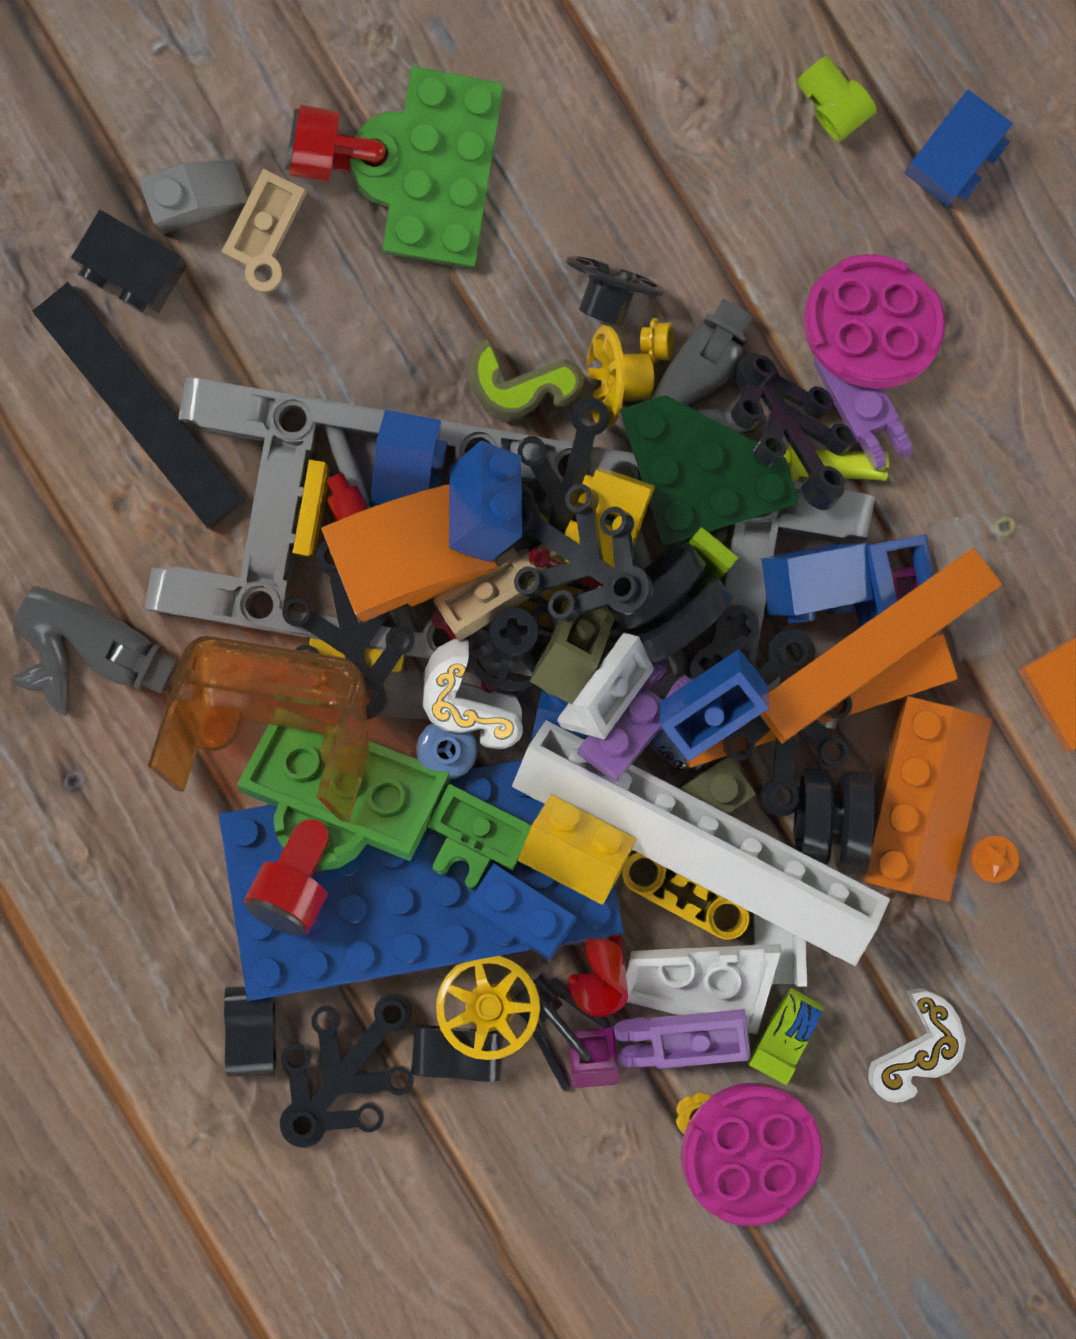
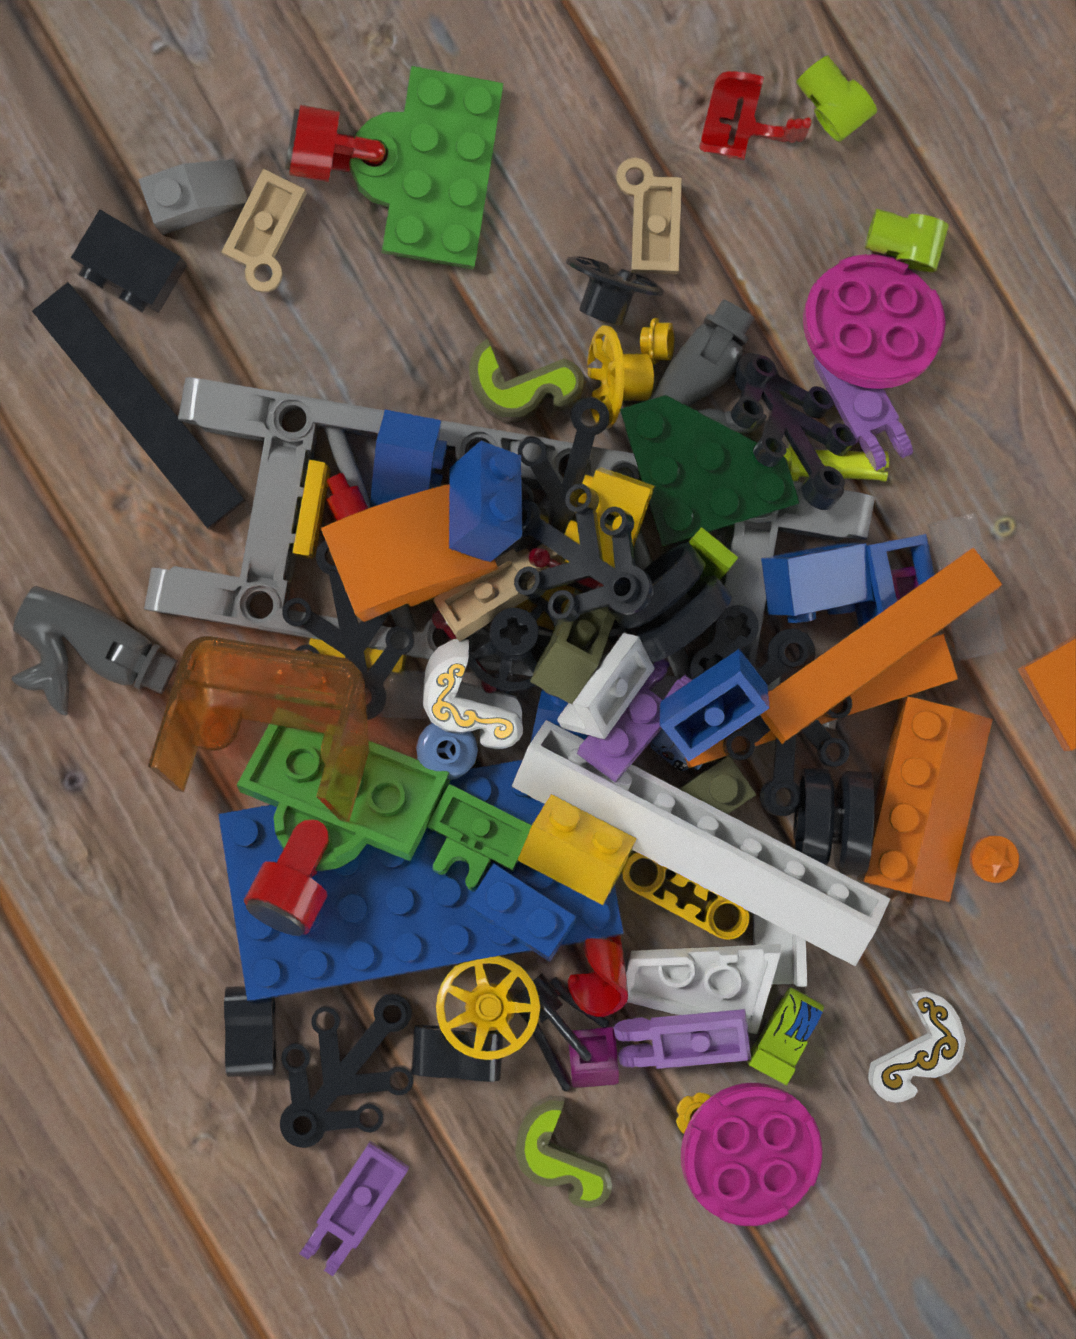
(357, 1203): none -> medium lavender hinge
(556, 1165): none -> olive animal
(654, 219): none -> tan hinge
(727, 90): none -> red helmet
(911, 239): none -> lime piece
(958, 149): blue brick -> none

